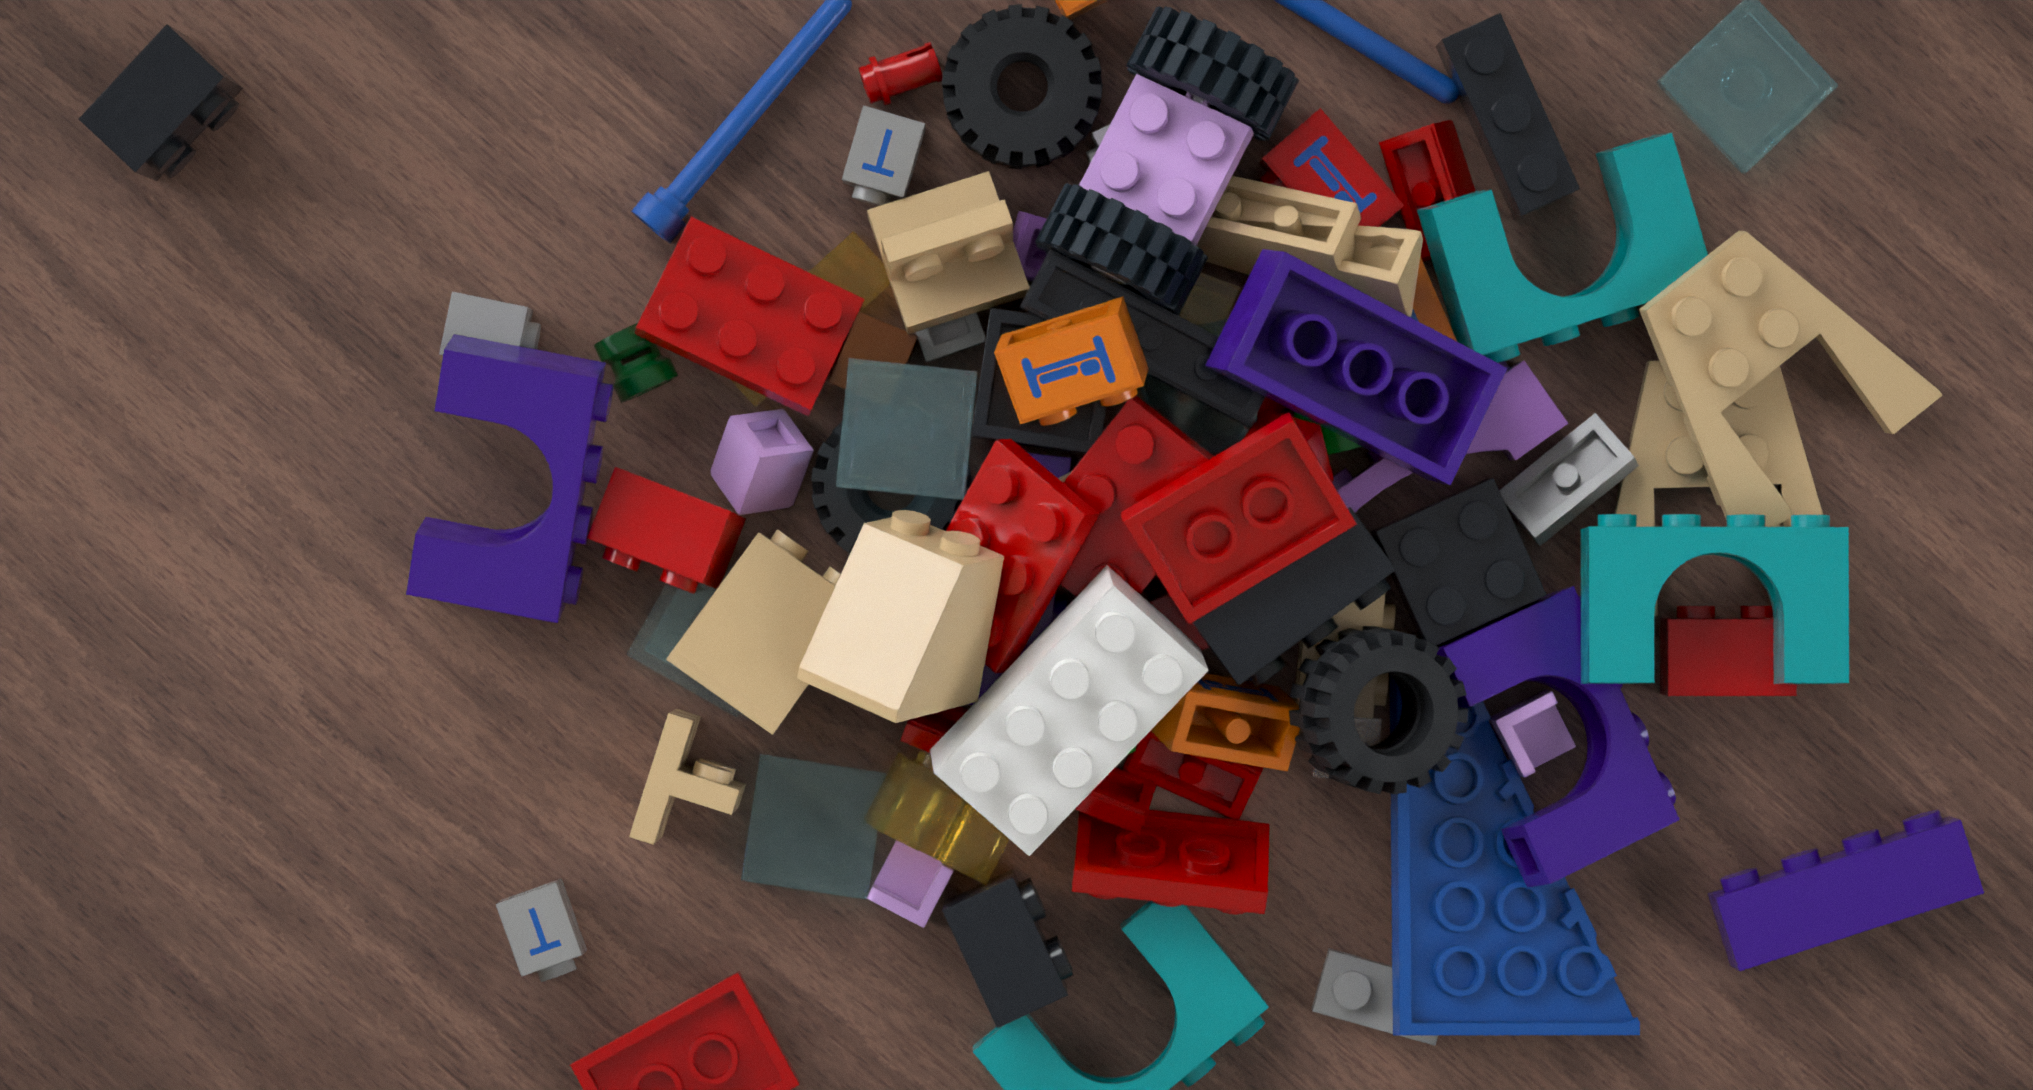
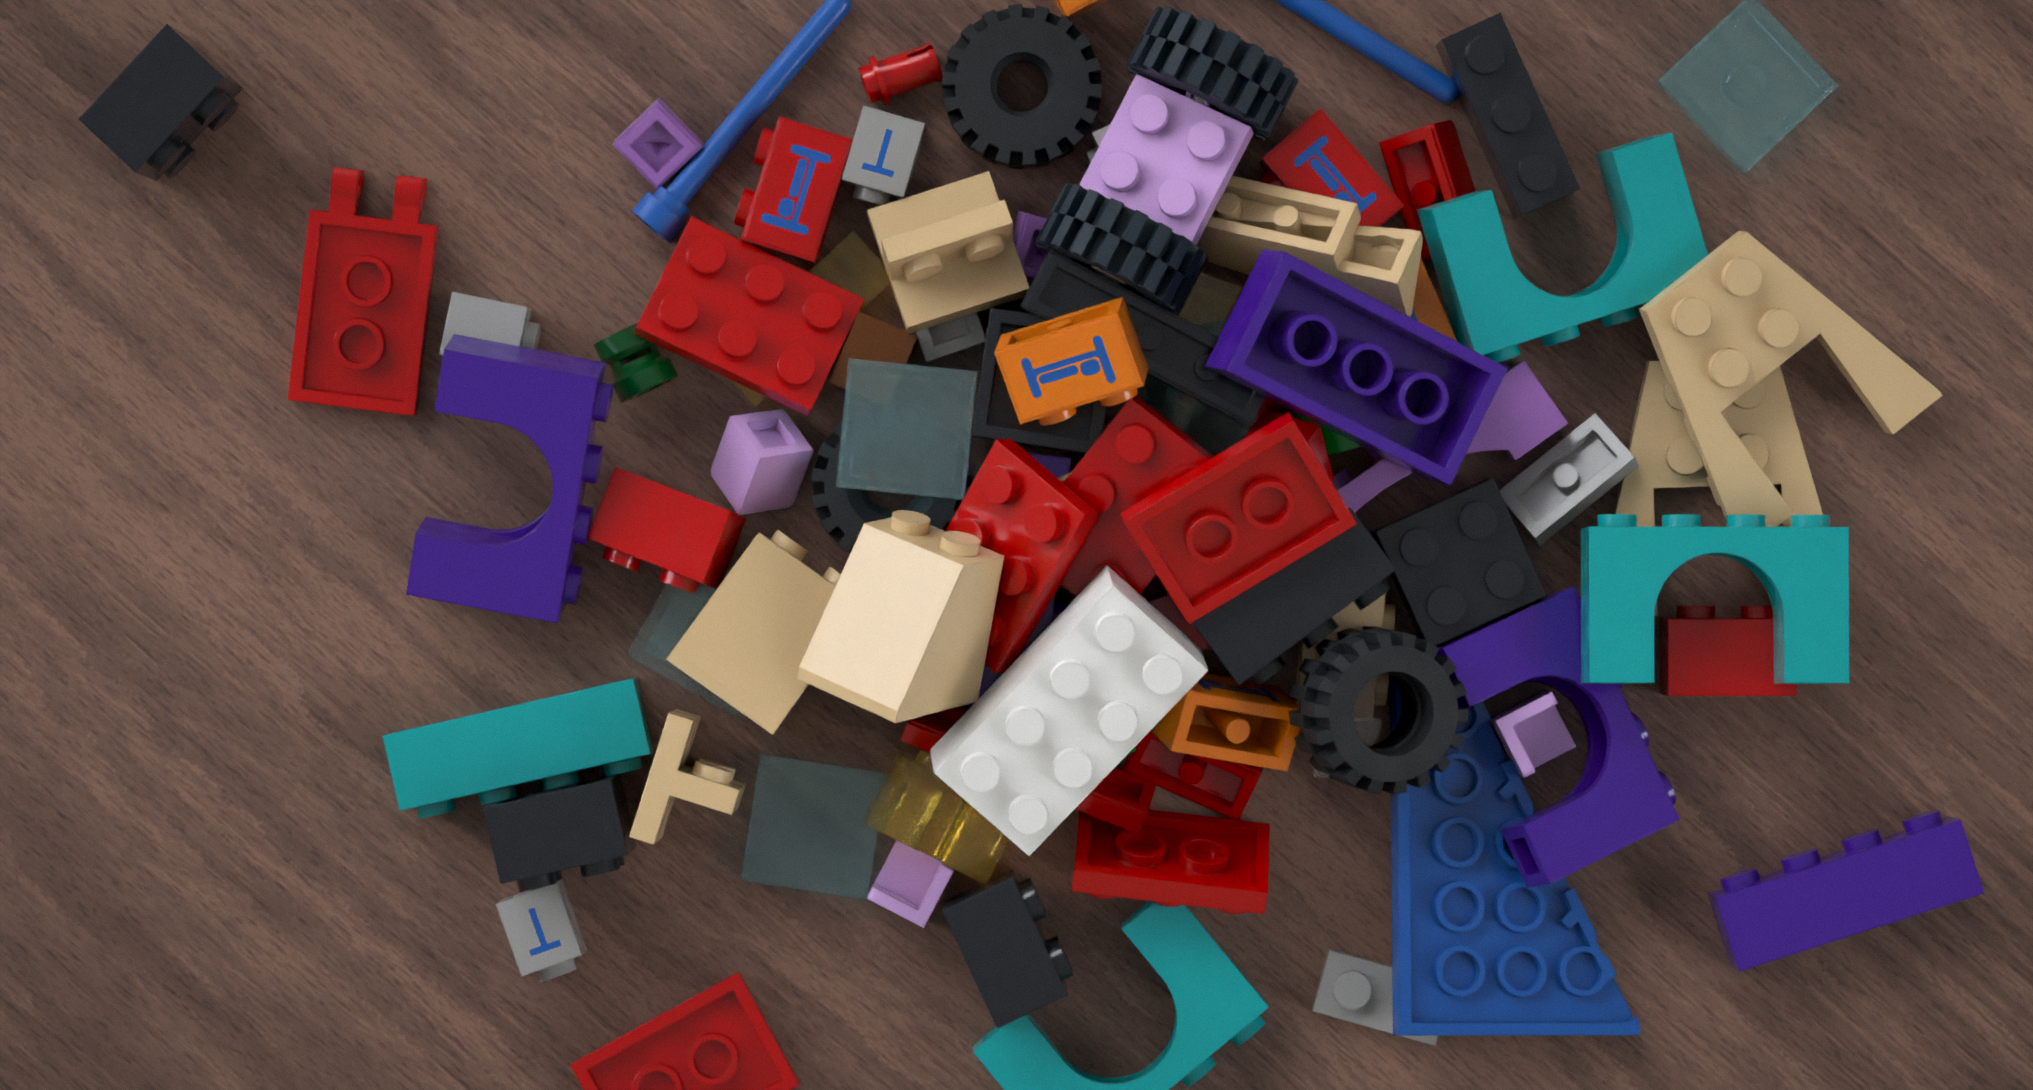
(364, 300): none -> red tile
(518, 745): none -> teal brick
(560, 830): none -> black brick
(658, 143): none -> medium lavender tile
(794, 189): none -> red brick

